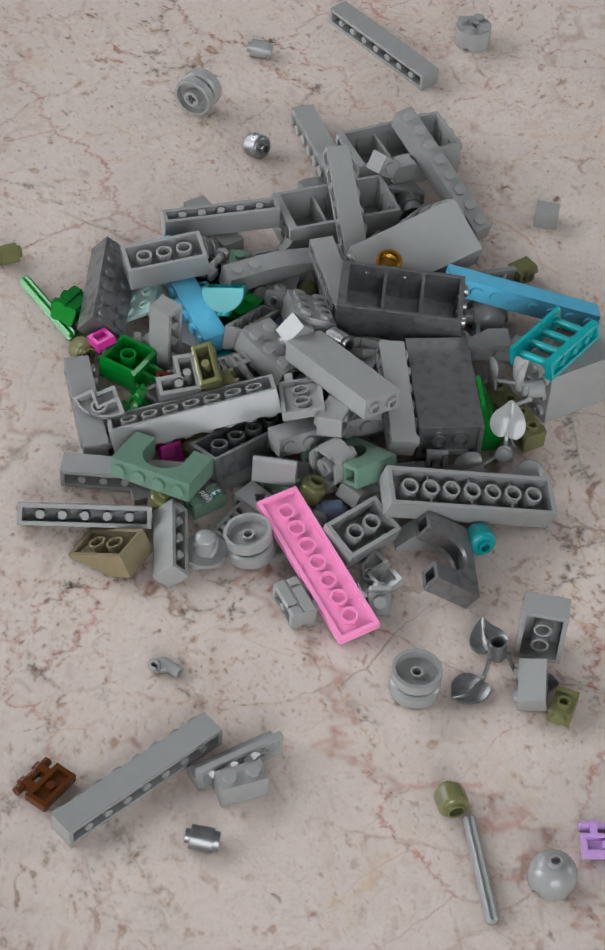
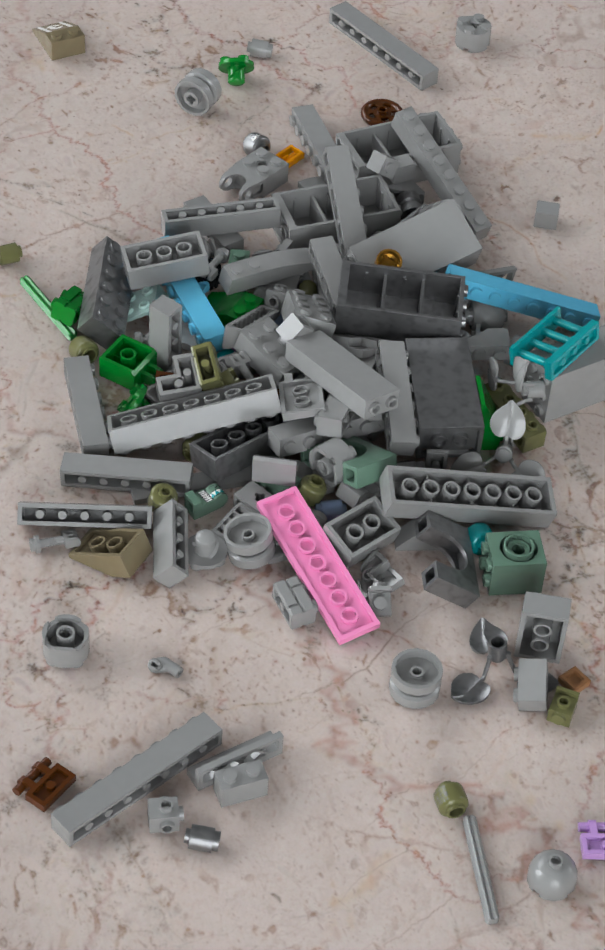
(61, 39): none -> dark tan slope
(65, 641): none -> light grey brick
(68, 538): none -> light grey hinge
(101, 339): dark pink tile -> none
(103, 404): light grey brick -> none
(164, 814): none -> light grey brick
(171, 451): dark pink tile -> none
(179, 482): sand green arch -> none
(223, 297): teal brick -> none
(236, 68): none -> green plate
(256, 175): none -> light grey brick
(294, 157): none -> light orange tile
(341, 338): flat silver brick -> none
(381, 111): none -> reddish brown plate
(513, 562): none -> sand green brick
(525, 270): olive brick -> none
(574, 680): none -> medium nougat tile

